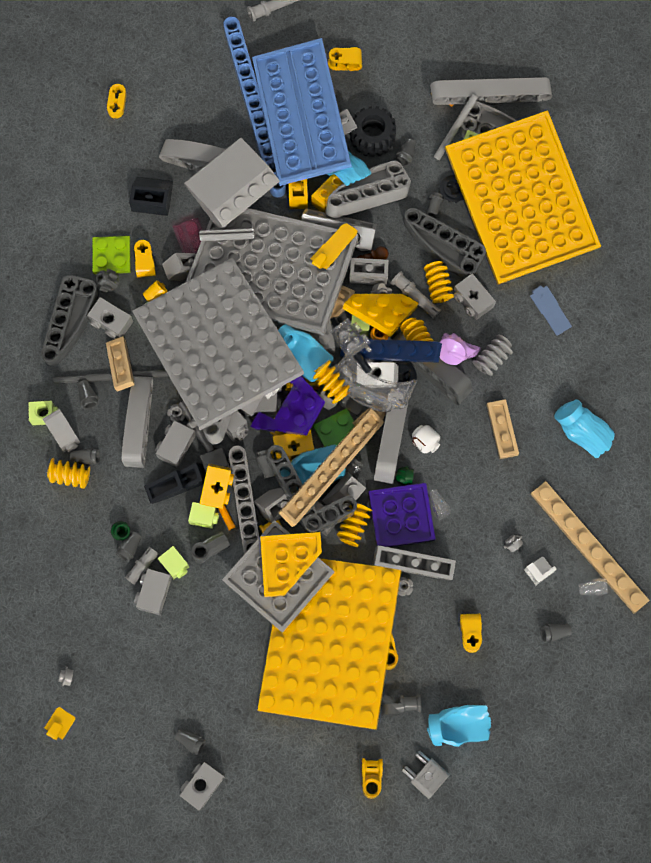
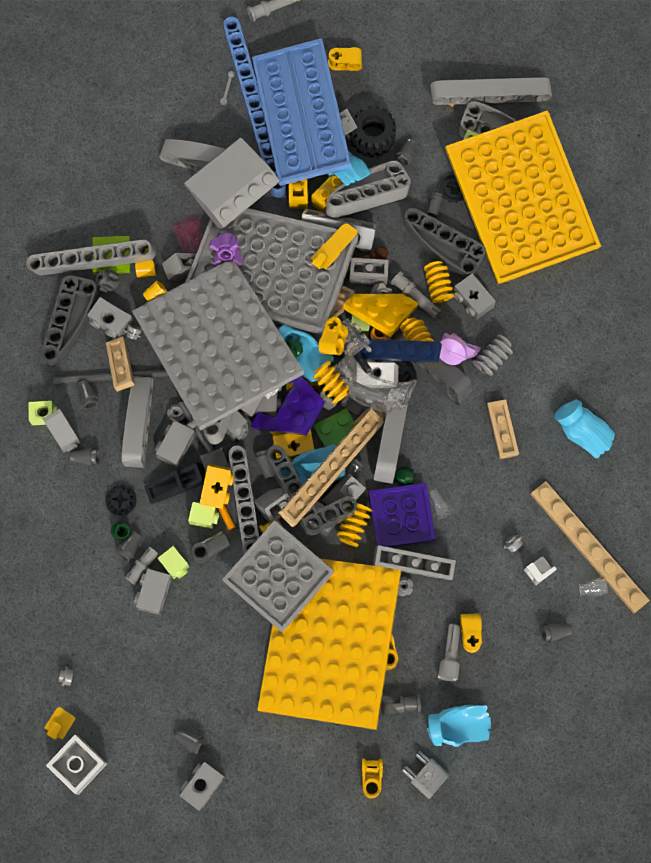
(68, 474): yellow piece -> none
(76, 764): none -> white brick
(82, 254): none -> light grey beam
(112, 100): yellow beam -> none
(127, 506): none -> black gear
(133, 331): none -> light grey plate
(151, 196): black slope -> none
(223, 101): none -> light grey hinge
(226, 248): none -> medium lavender brick
(227, 234): light grey axle -> none
(287, 559): yellow plate -> none
(295, 346): none -> dark green plate
(333, 337): none -> yellow piece
(426, 439): white head -> none
(449, 666): none -> light grey piece
(454, 129): light grey bar -> none
(550, 309): sand blue piece -> none

